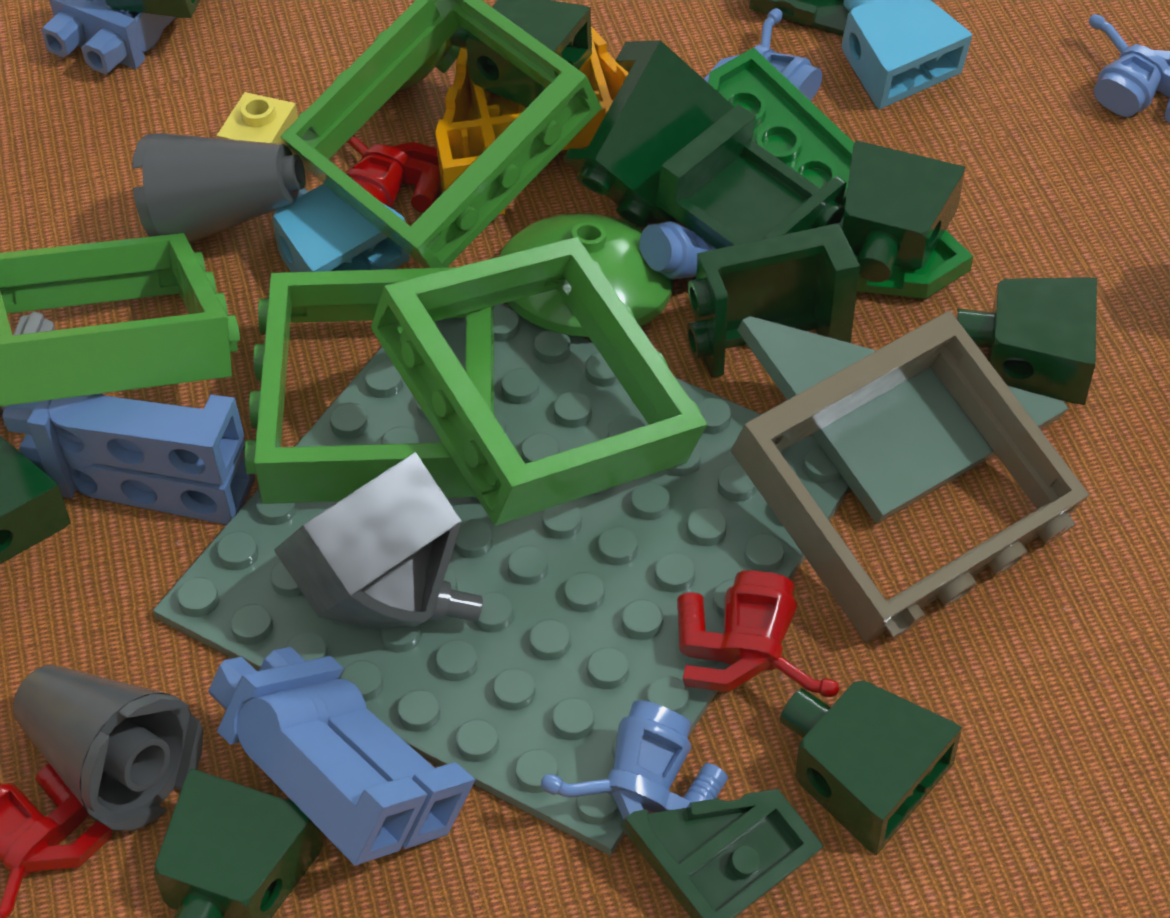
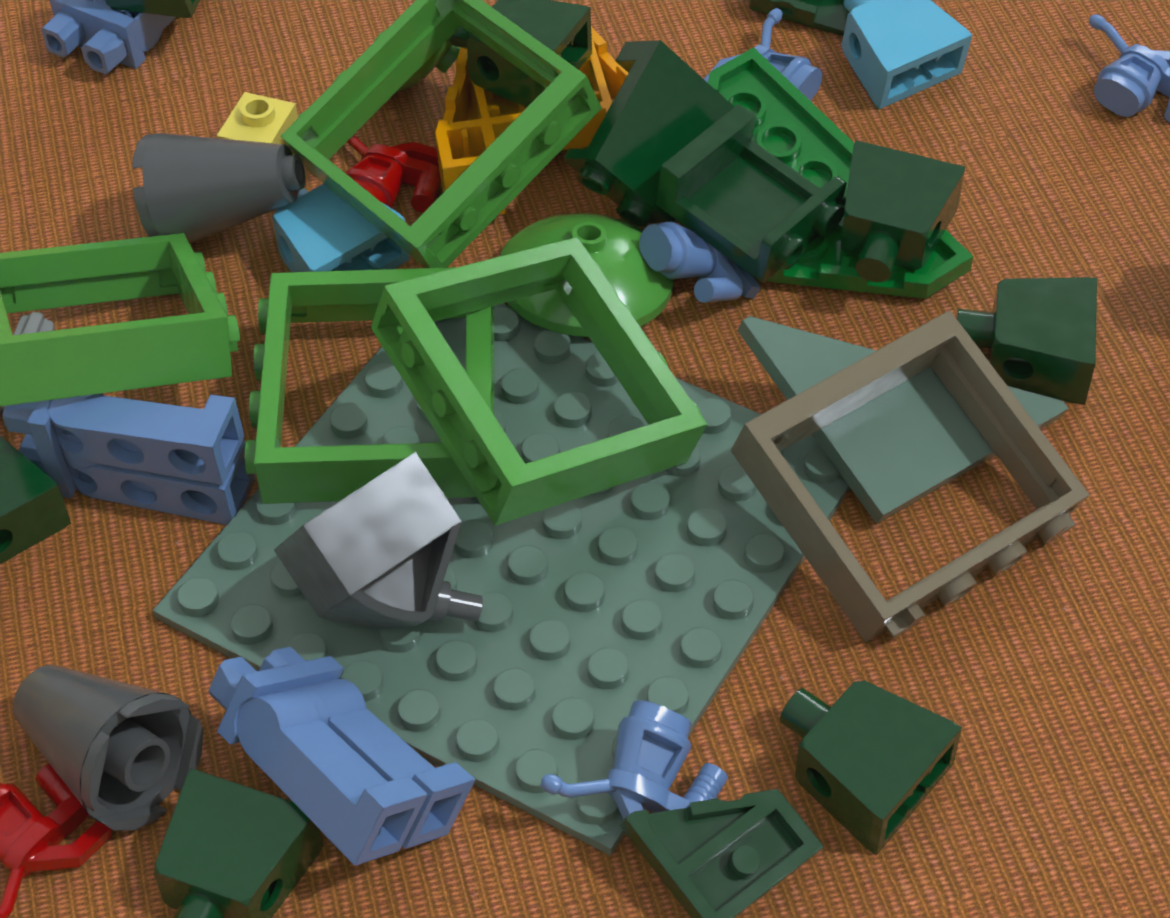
(755, 624): red piece -> none
(786, 279): dark green panel -> none

